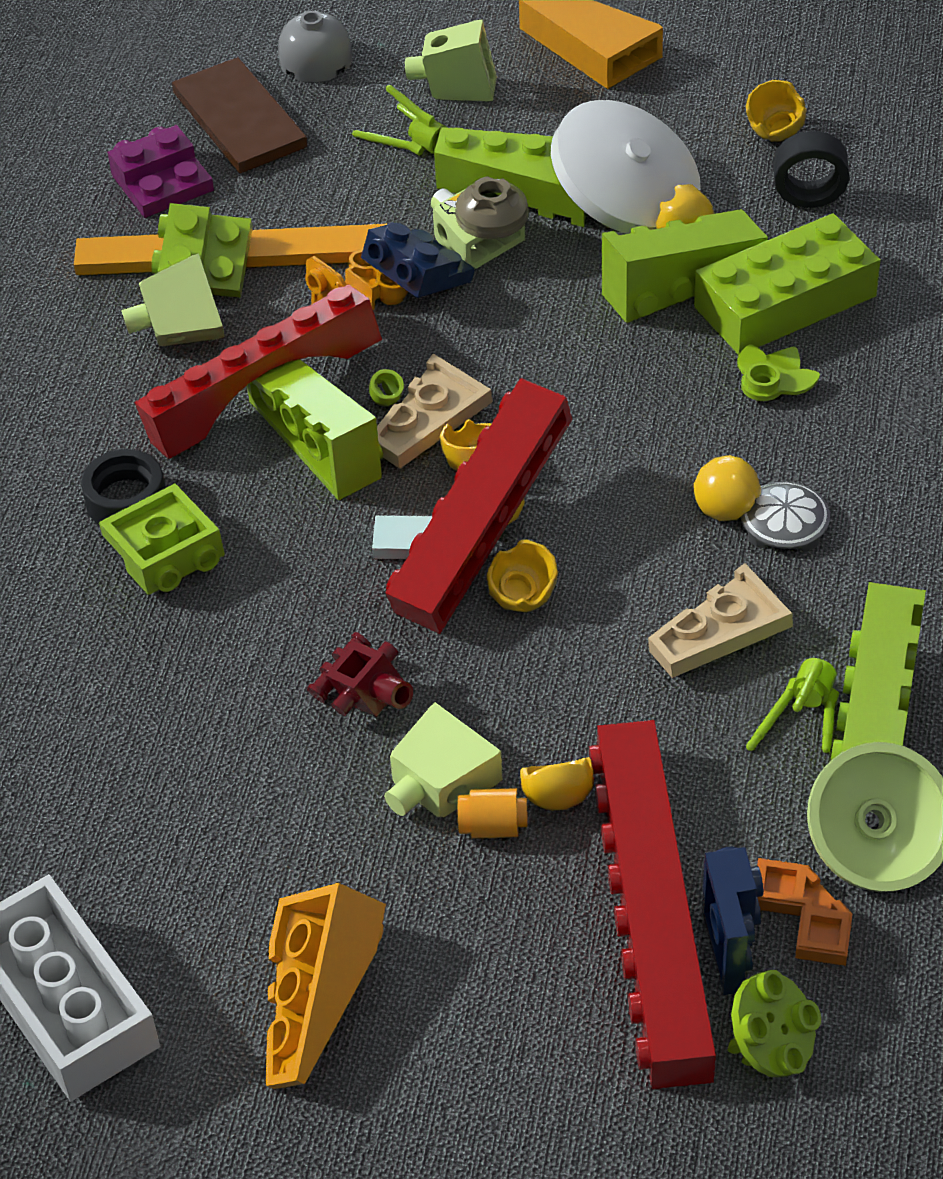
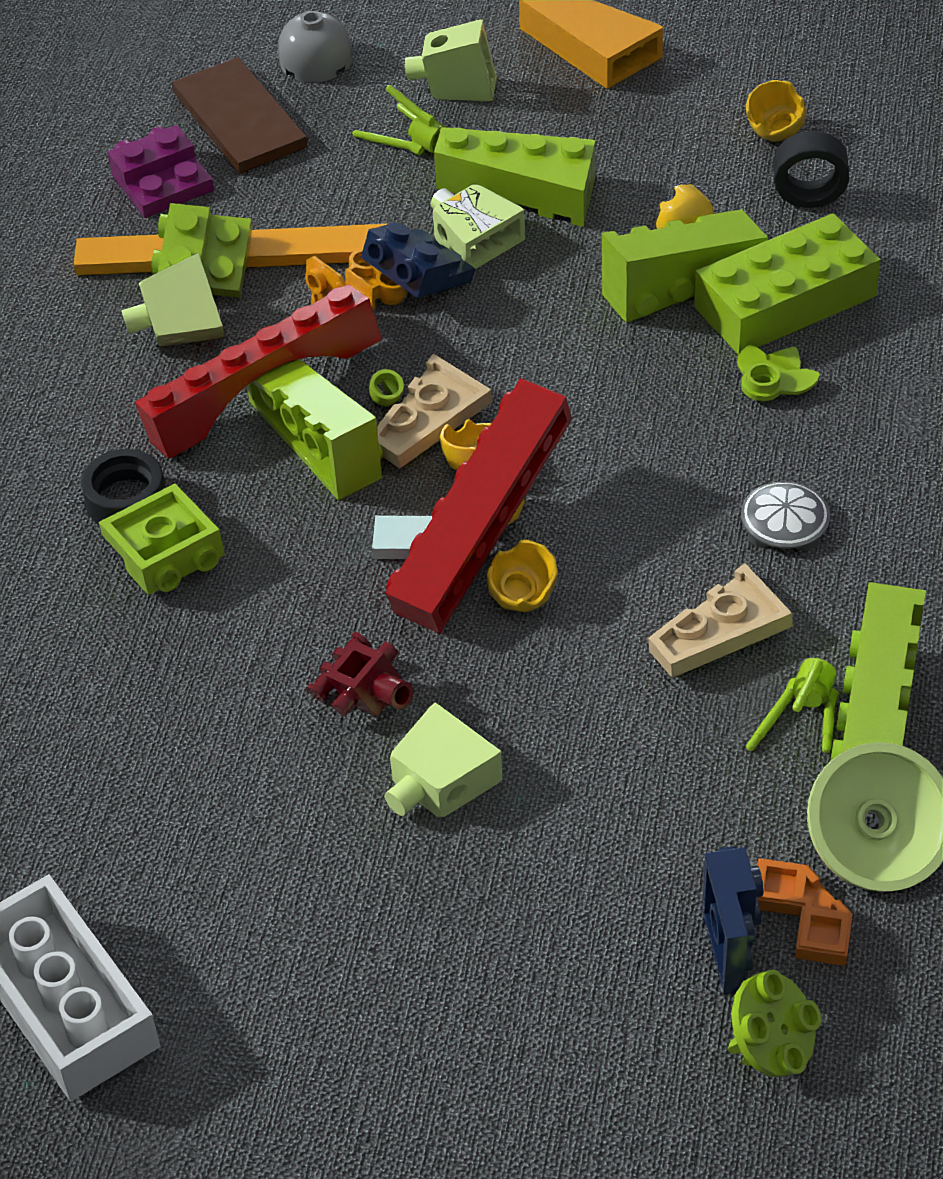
(320, 956): light orange wedge -> none
(491, 216): dark tan piece -> none
(492, 813): light orange brick -> none
(558, 784): yellow hair -> none
(620, 163): white dish -> none
(654, 907): red brick -> none
(726, 488): yellow hair -> none

